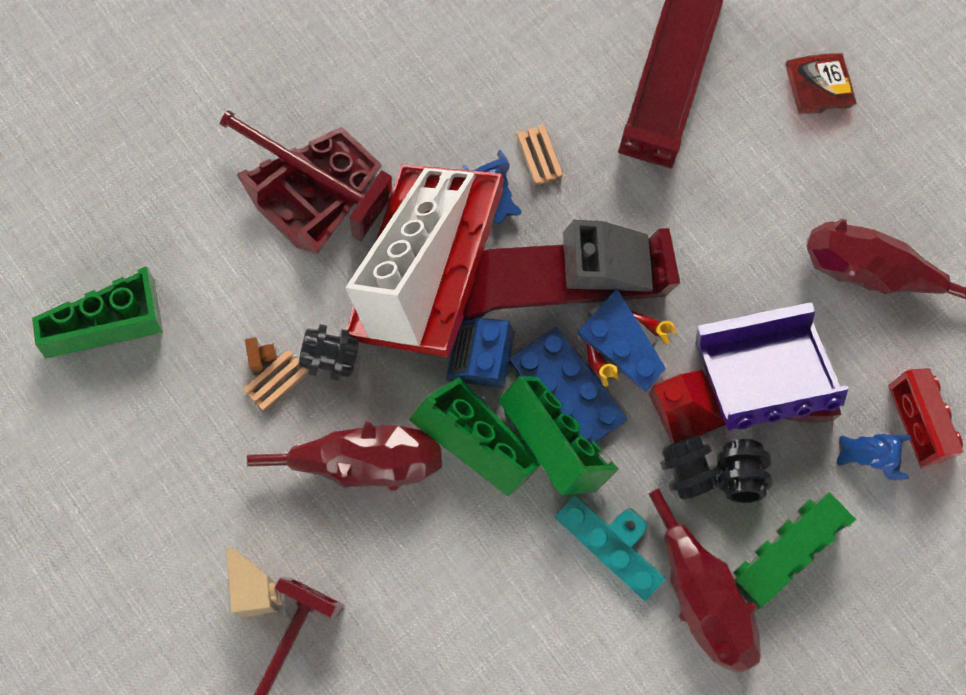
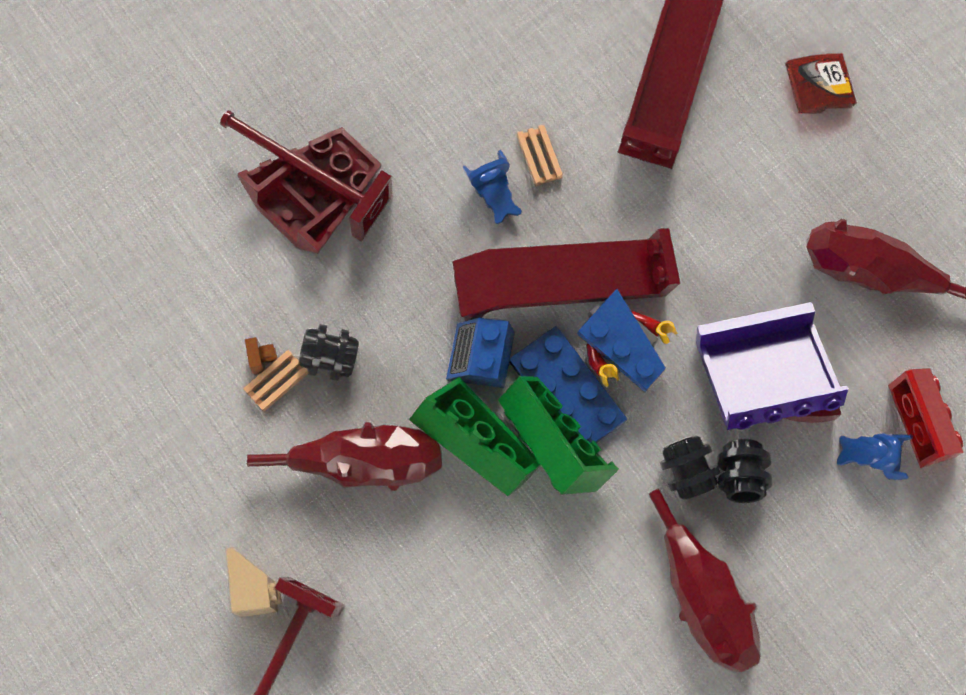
(101, 318): green wedge -> none
(424, 259): piece -> none
(606, 257): dark grey slope -> none
(613, 544): teal plate -> none
(686, 405): red slope -> none
(791, 549): green wedge -> none

